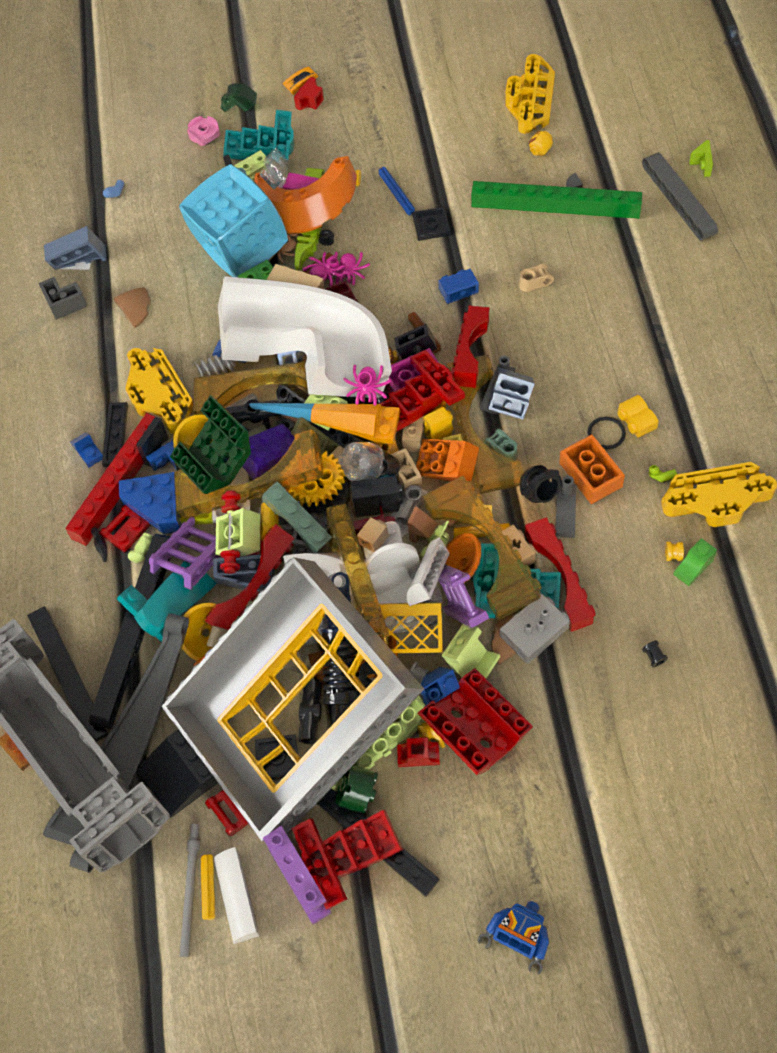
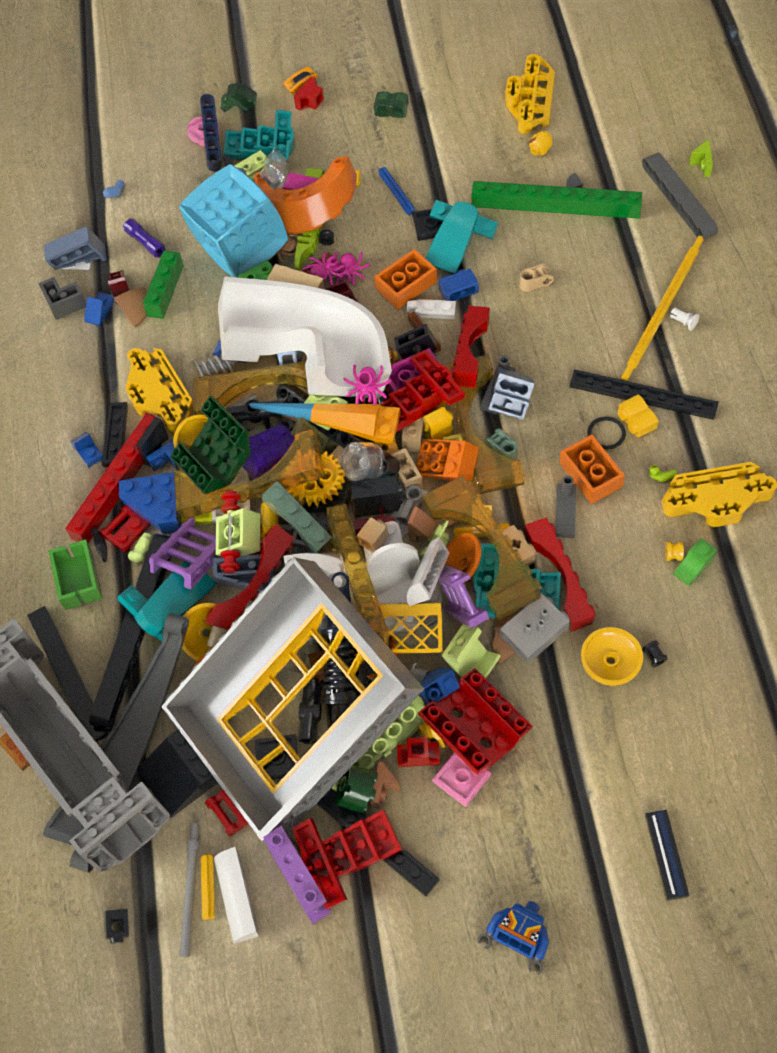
(75, 576): none -> bright green piece
(98, 308): none -> blue slope
(117, 283): none -> dark red slope
(121, 918): none -> black brick
(136, 231): none -> dark purple axle
(163, 284): none -> green brick
(210, 139): none -> dark blue beam
(384, 781): none -> nougat slope
(391, 104): none -> clear green brick
(405, 279): none -> orange brick
(432, 308): none -> white hinge
(456, 233): none -> teal slope
(460, 780): none -> bright pink plate
(536, 484): black helmet -> none
(613, 645): none -> yellow dish
(652, 396): none -> black tile
(662, 308): none -> yellow axle
(666, 855): none -> black tile
(686, 318): none -> white pin

